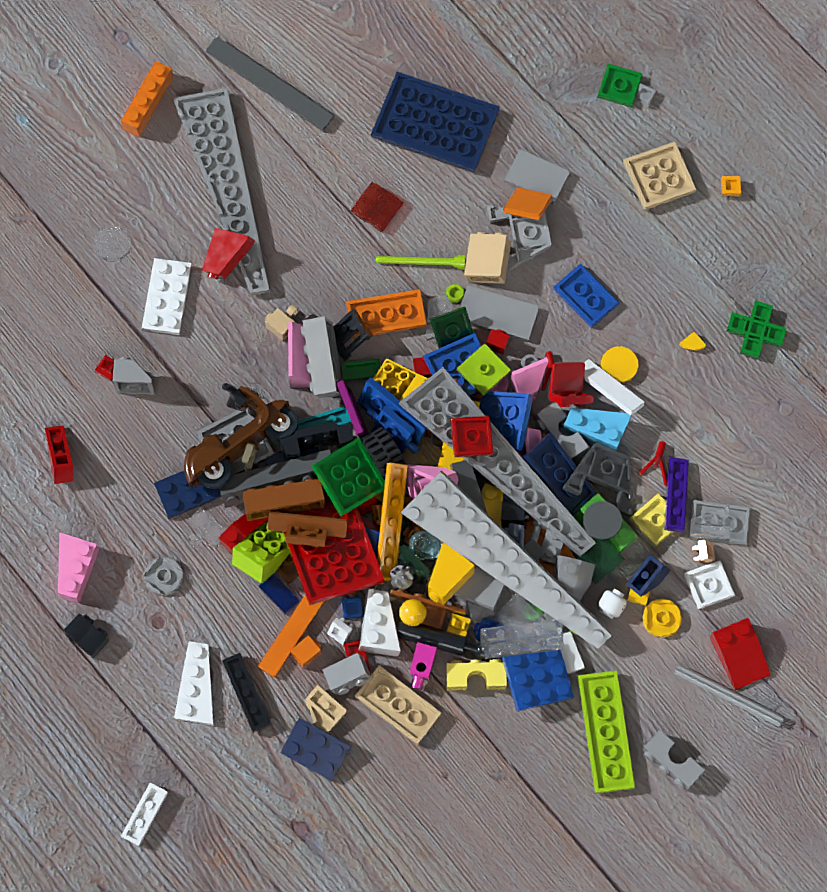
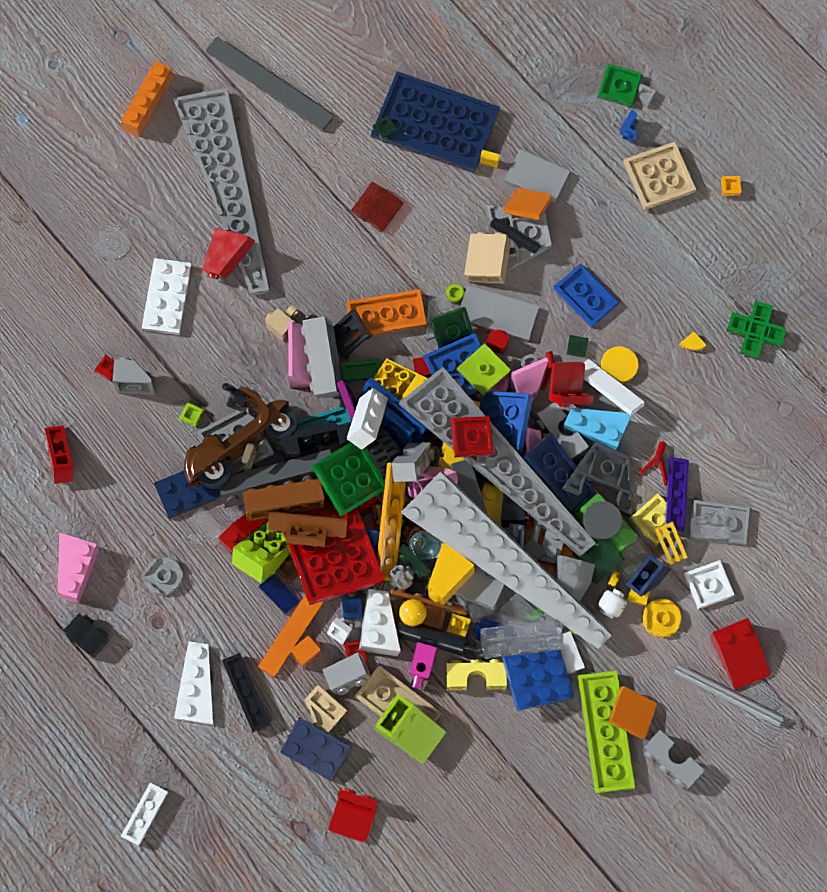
(191, 415): none -> lime tile
(353, 815): none -> red bracket
(367, 418): none -> white brick
(384, 128): none -> clear green tile
(409, 729): none -> lime slope
(413, 463): none -> light grey arch
(458, 261): lime piece -> none
(489, 158): none -> yellow tile
(515, 235): none -> black axle
(577, 346): none -> clear green tile
(614, 580): none -> yellow tile
(627, 130): none -> blue bracket
(632, 712): none -> orange tile
(676, 557): none -> yellow tile
(706, 551): tile -> none

